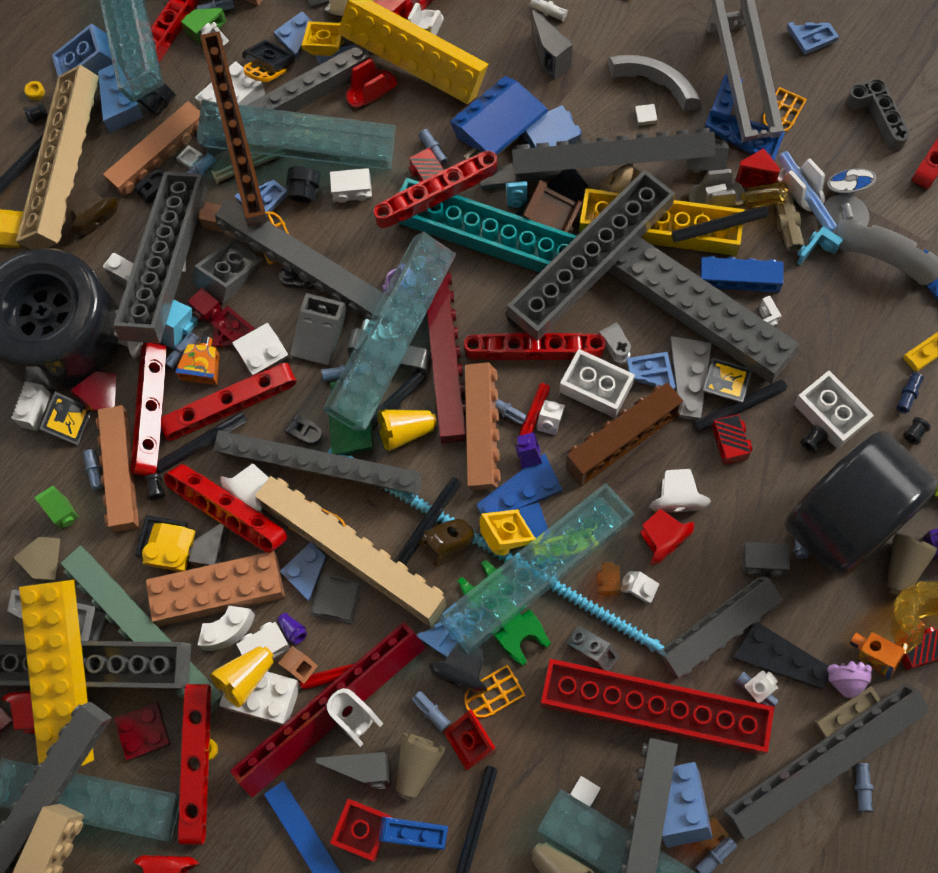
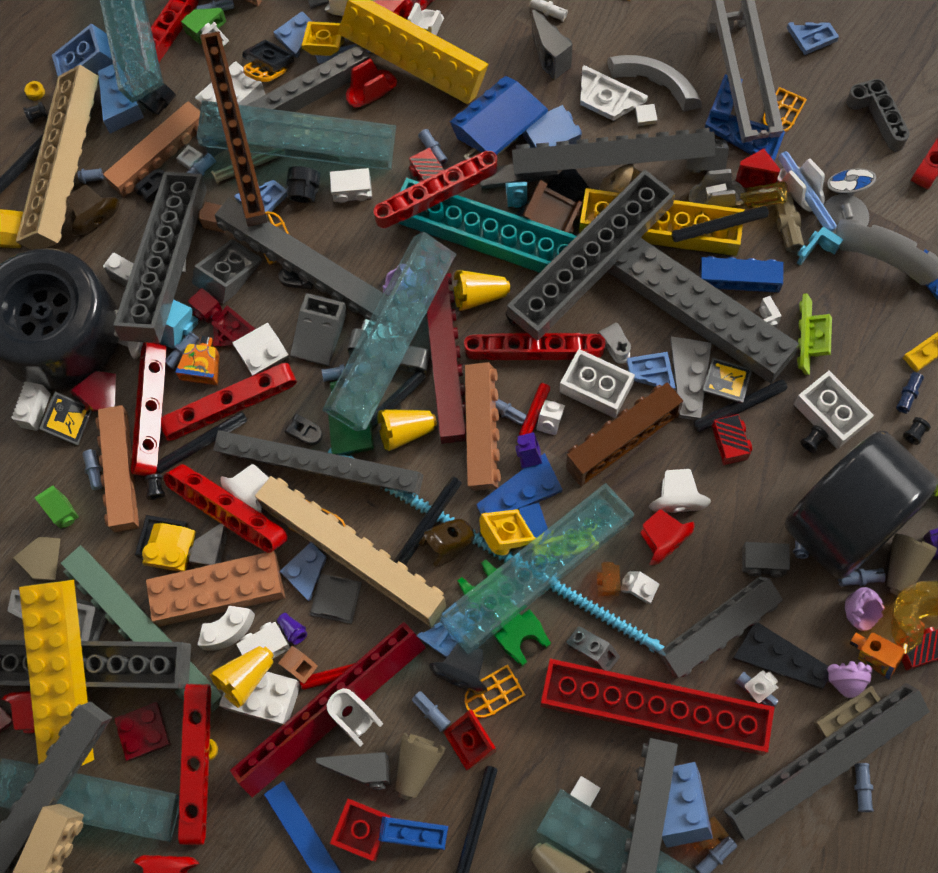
(90, 175): none -> sand blue pin
(478, 289): none -> yellow cone
(608, 95): none -> white wing
(815, 334): none -> lime bracket
(863, 577): none -> sand blue pin
(864, 608): none -> lavender hair

